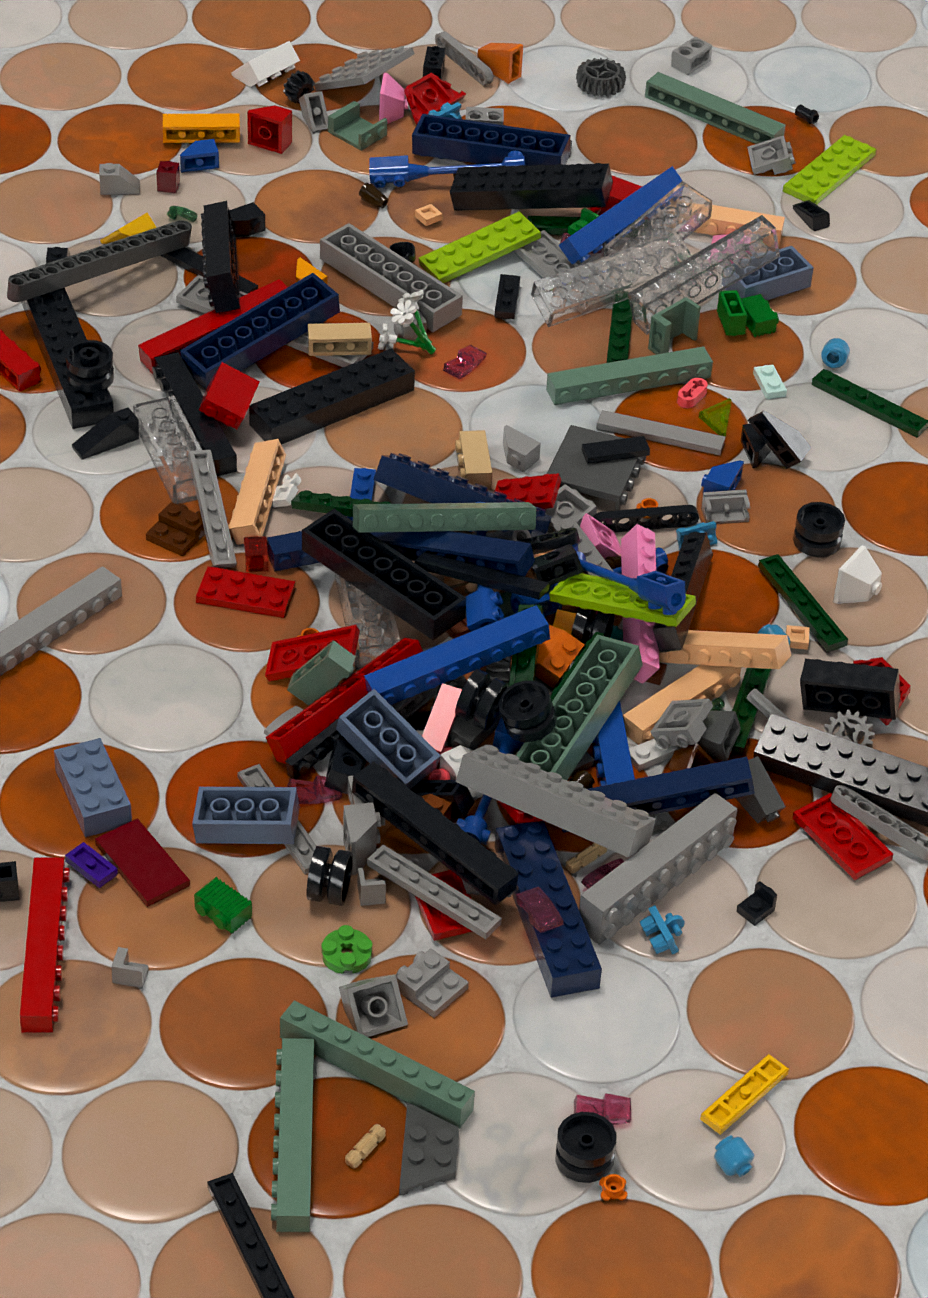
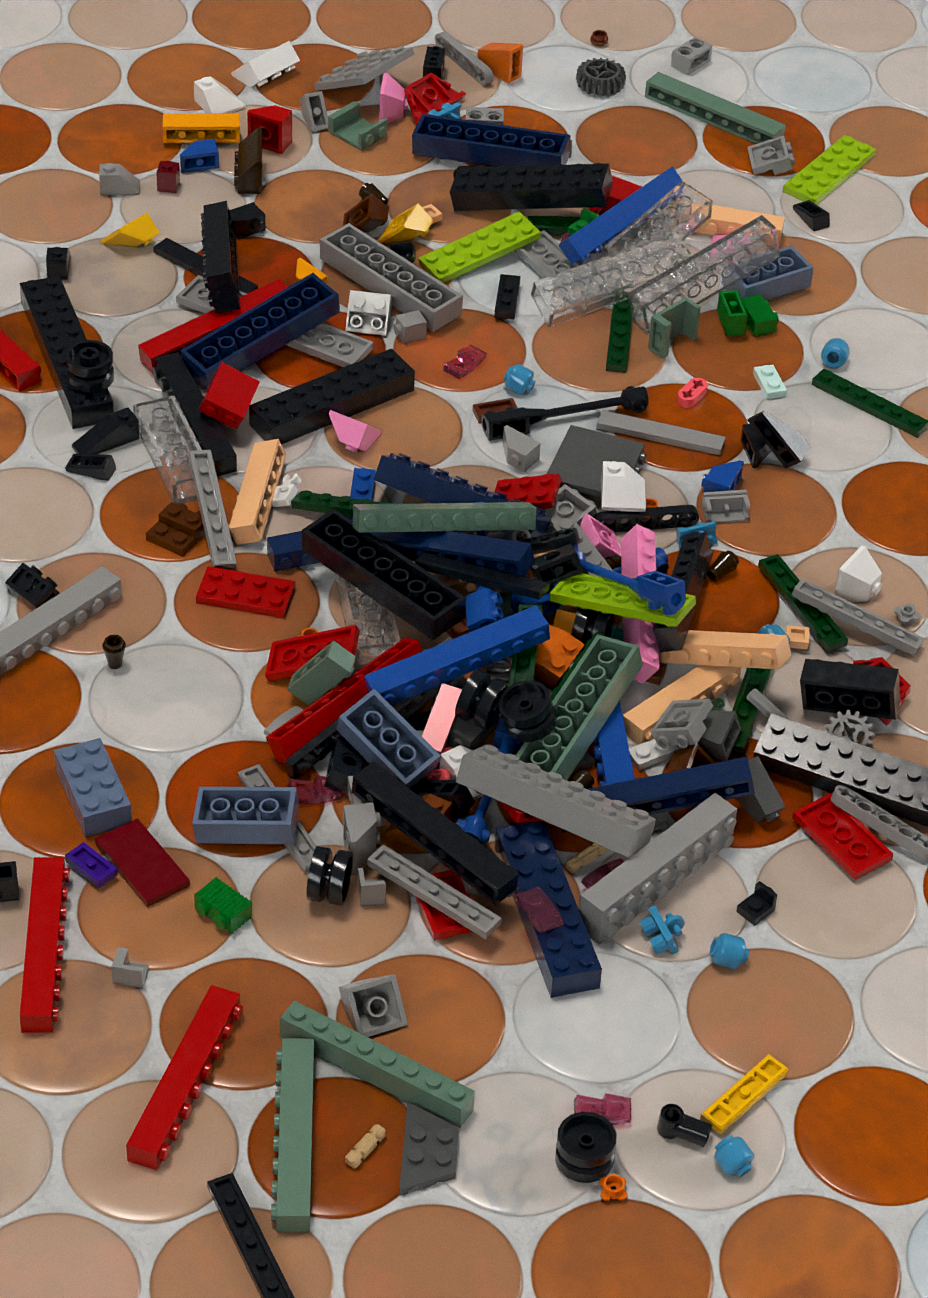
(31, 585): none -> black bracket
(92, 465): none -> black slope
(98, 261): dark grey beam -> none
(114, 650): none -> dark brown cone
(183, 212): clear green arm -> none
(184, 1078): none -> red brick
(216, 97): none -> white slope
(249, 164): none -> dark brown slope
(255, 554): clear red brick -> none
(298, 85): black gear -> none
(339, 339): tan brick -> none
(346, 938): bright green plate -> none
(353, 432): none -> bright pink slope
(367, 214): none -> reddish brown slope
(368, 313): none -> white slope
(399, 170): blue bar -> none
(404, 315): white plant -> none
(407, 226): none -> yellow slope
(430, 982): light grey plate -> none
(474, 457): tan brick -> none
(498, 405): none -> copper tile
(519, 379): none -> dark azure head
(522, 418): none -> black bar
(599, 38): none -> copper plate
(615, 449): black tile -> none
(622, 488): none -> white slope
(628, 375): sand green brick -> none
(682, 1126): none -> black piece
(717, 416): clear neon green tile -> none
(723, 565): none -> dark brown cone
(728, 951): none -> dark azure head
(810, 116): black pin -> none
(819, 529): black wheel -> none
(857, 617): none -> light grey plate
(907, 614): none -> light grey plate

